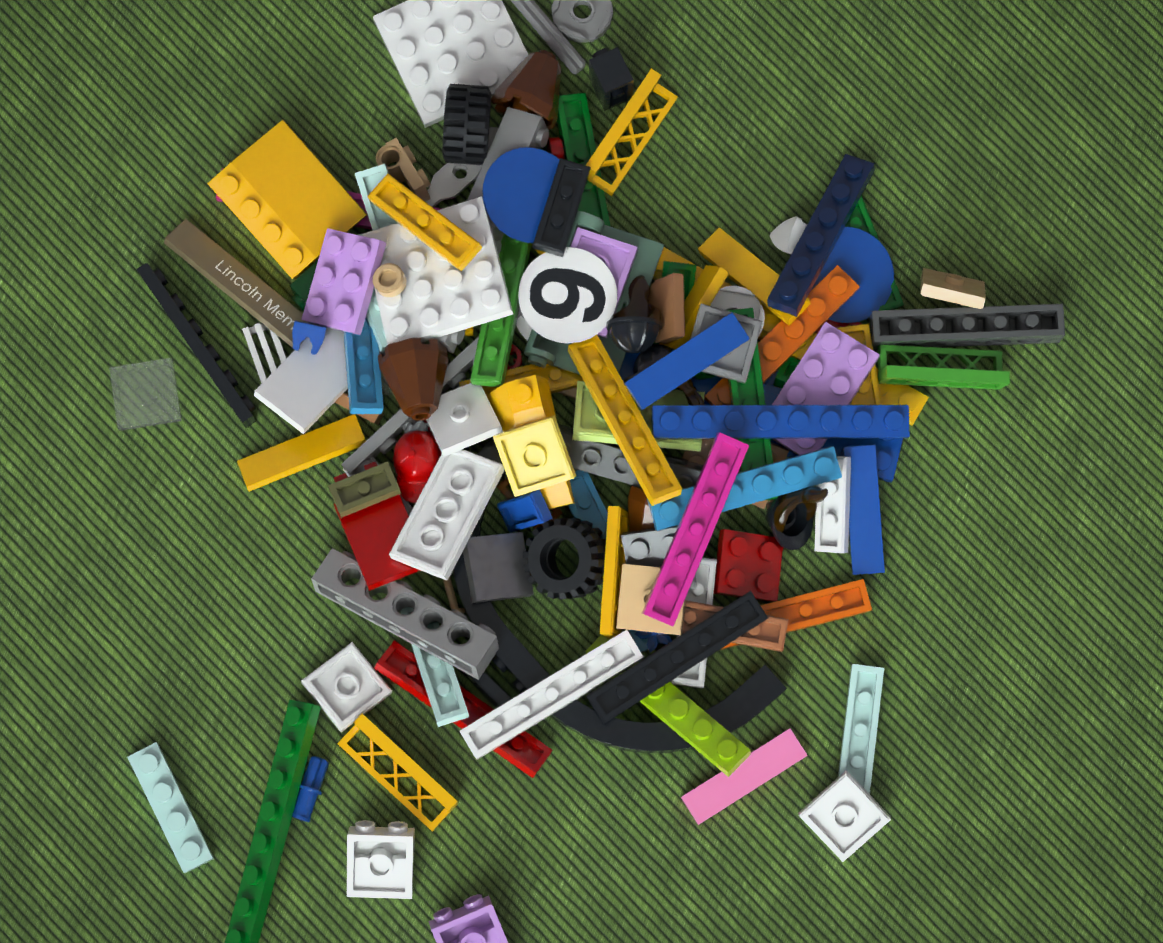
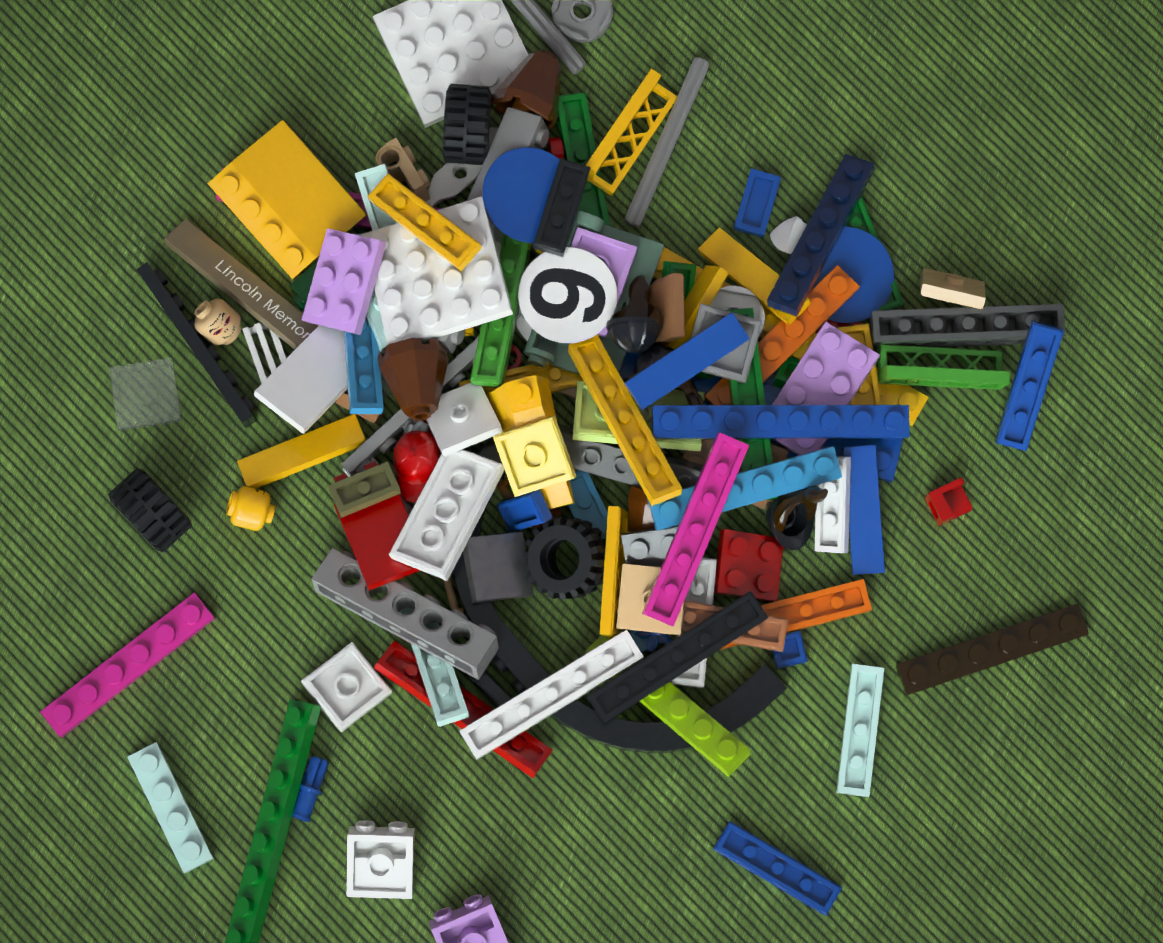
(127, 665): none -> dark pink plate
(150, 510): none -> black tyre
(217, 322): none -> tan head
(250, 508): none -> yellow head
(314, 332): blue tile -> none
(389, 280): tan tile -> none
(406, 763): yellow fence -> none
(610, 78): black brick -> none
(666, 142): none -> light grey axle
(756, 770): bright pink tile -> none
(757, 203): none -> blue tile
(777, 868): none -> blue tile
(793, 651): none -> blue tile
(844, 816): white plate -> none
(948, 502): none -> red panel
(992, 649): none -> dark brown plate
(1029, 385): none -> blue tile

